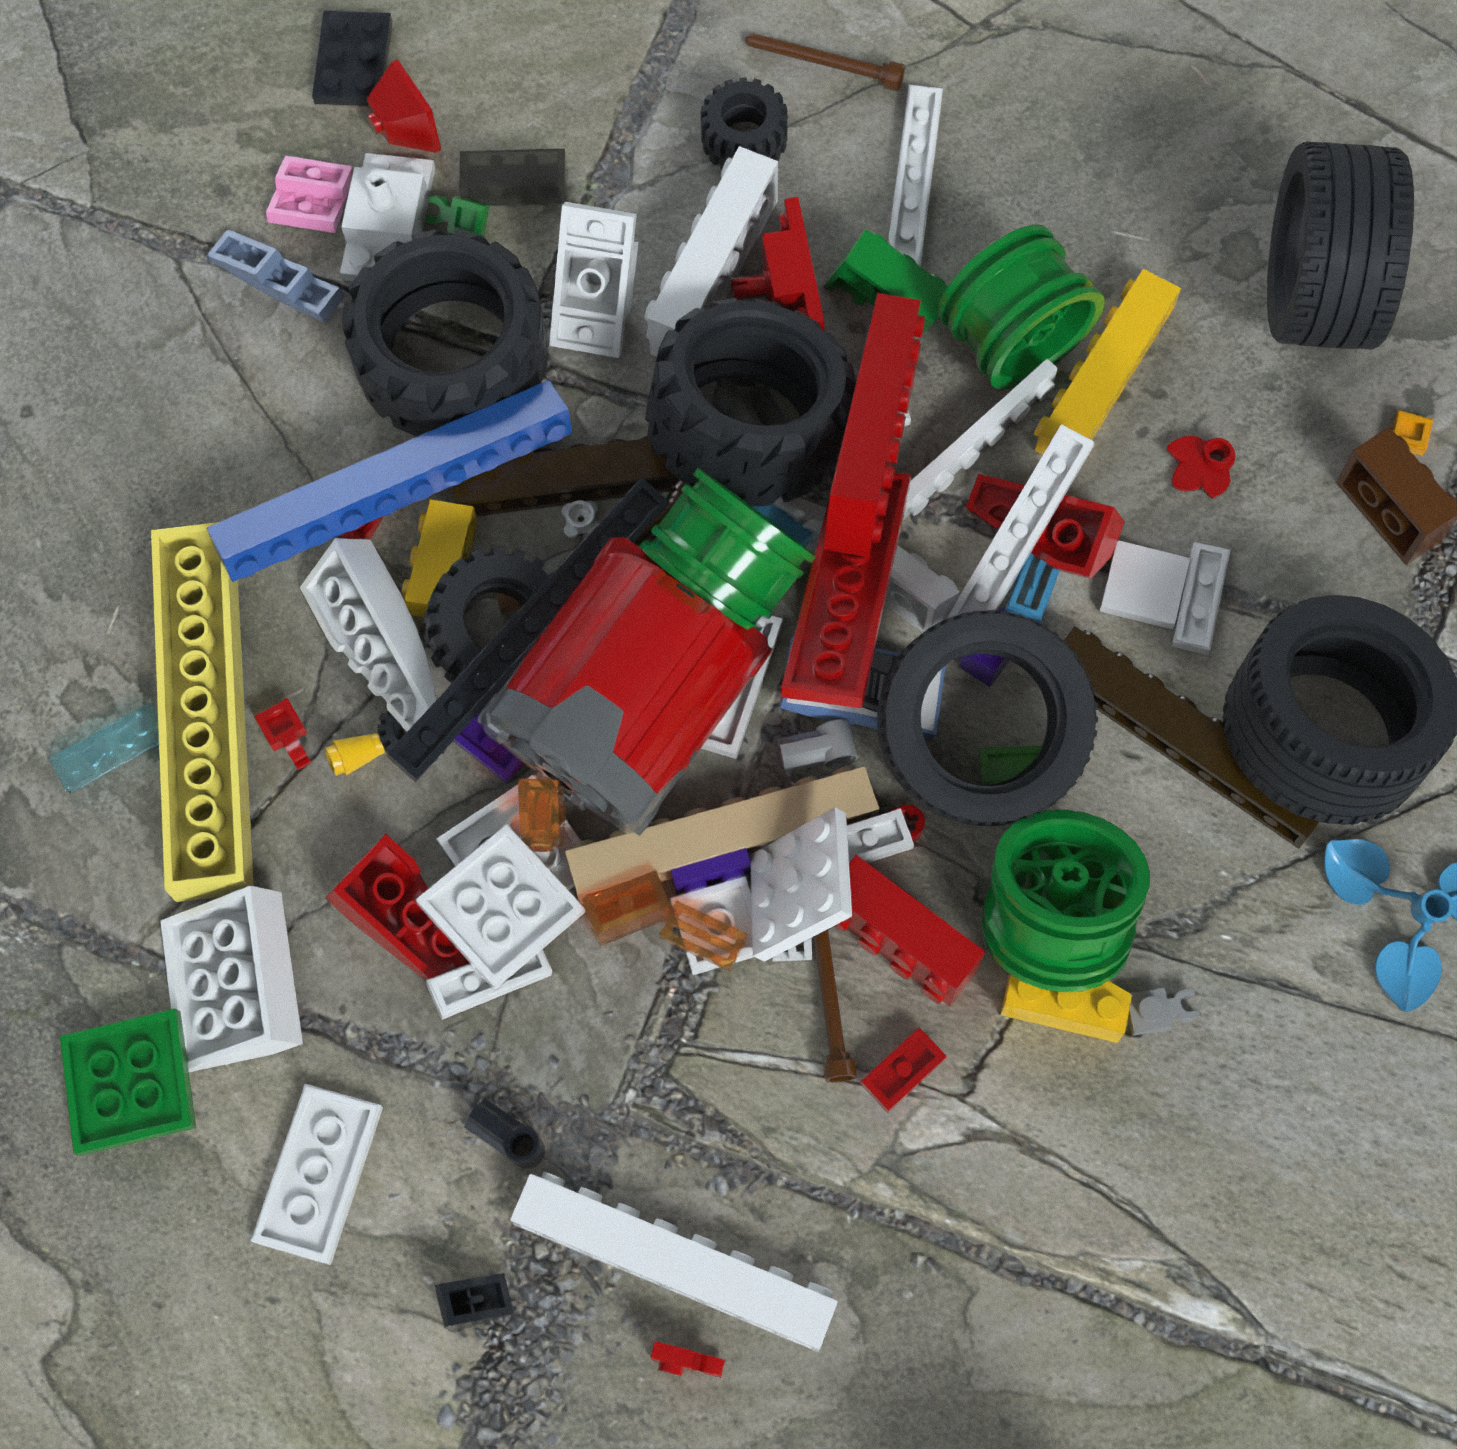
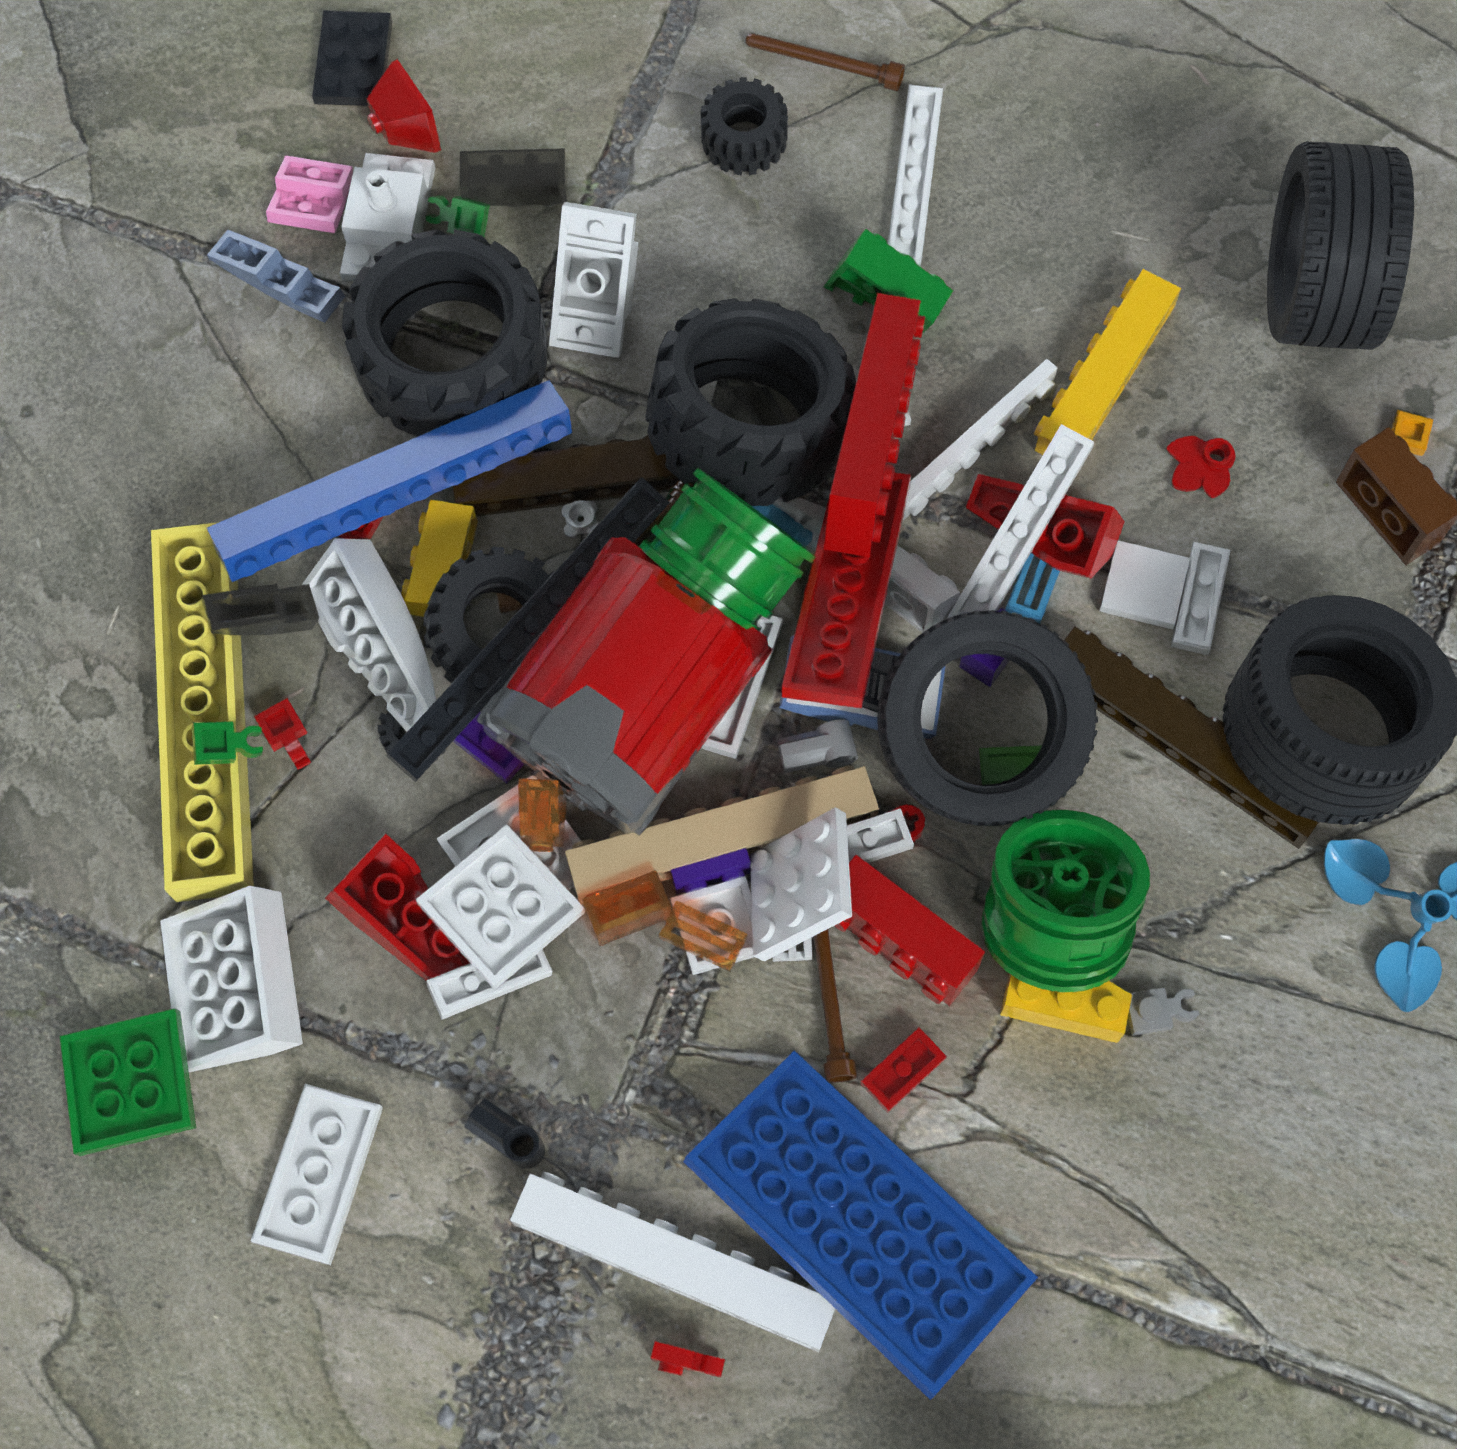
(107, 748): clear light blue plate -> none
(219, 743): none -> green plate
(261, 610): none -> clear smoke slope
(352, 753): yellow cone -> none
(473, 1301): black slope -> none
(718, 242): white brick -> none
(786, 268): red brick -> none
(861, 1223): none -> blue plate
(1020, 305): green wheel -> none

